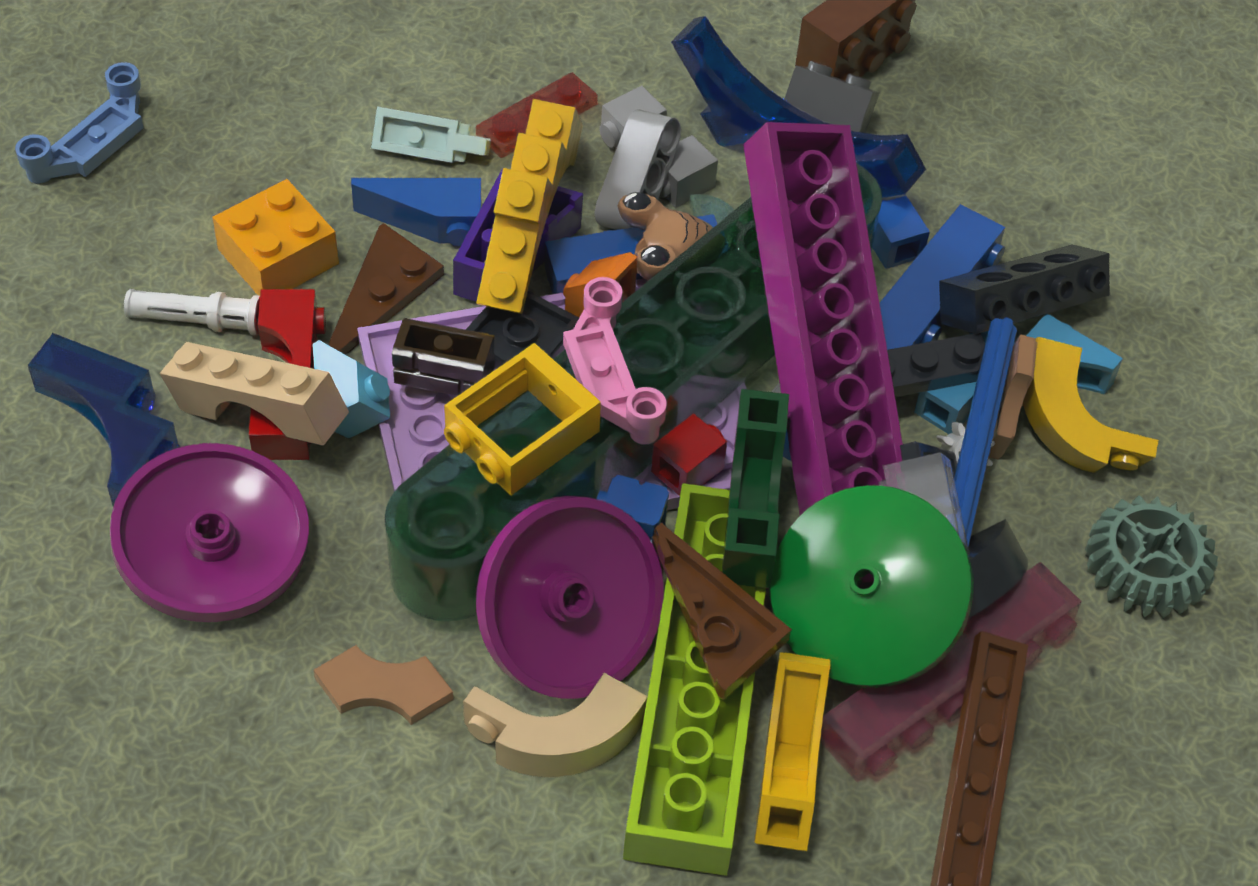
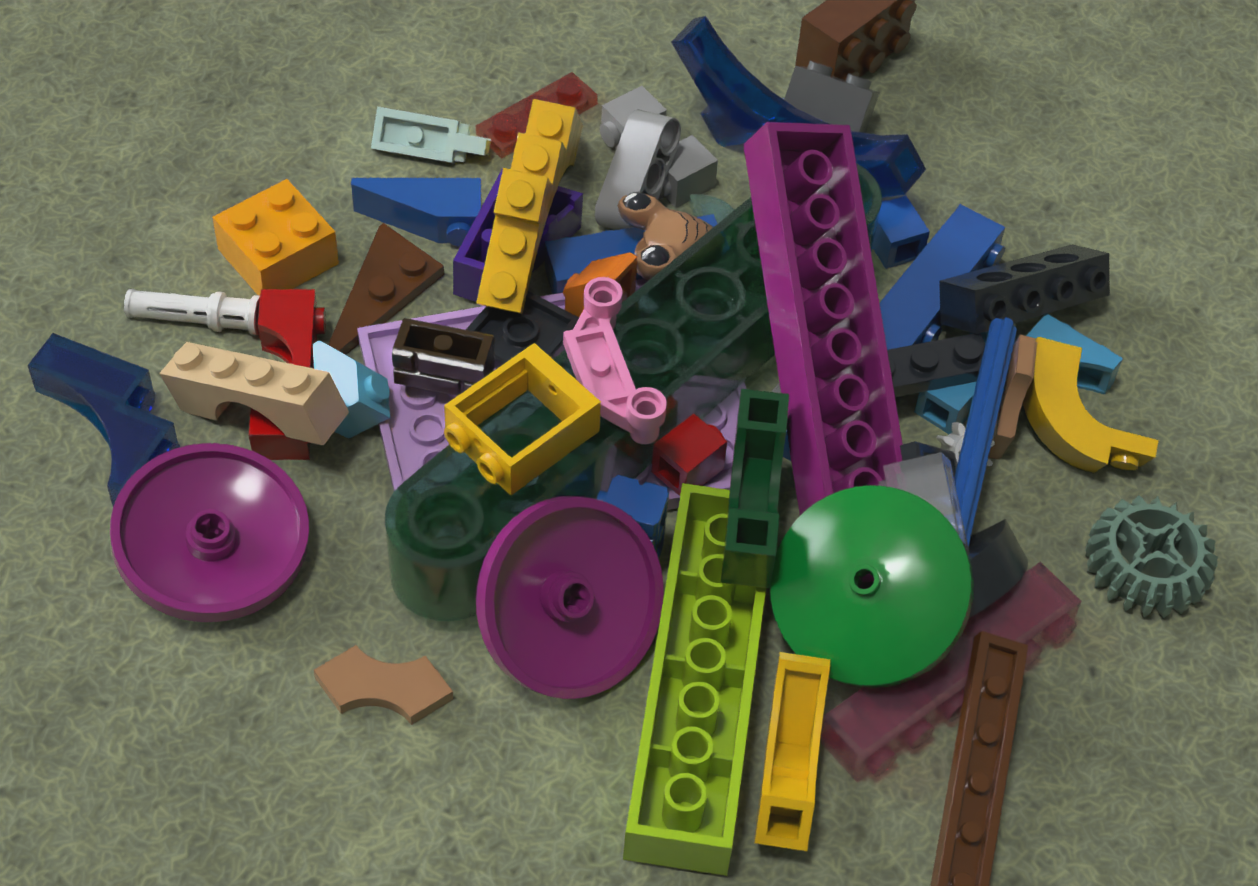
(92, 138): medium blue plate -> none
(562, 742): tan arch -> none
(725, 621): reddish brown wing -> none

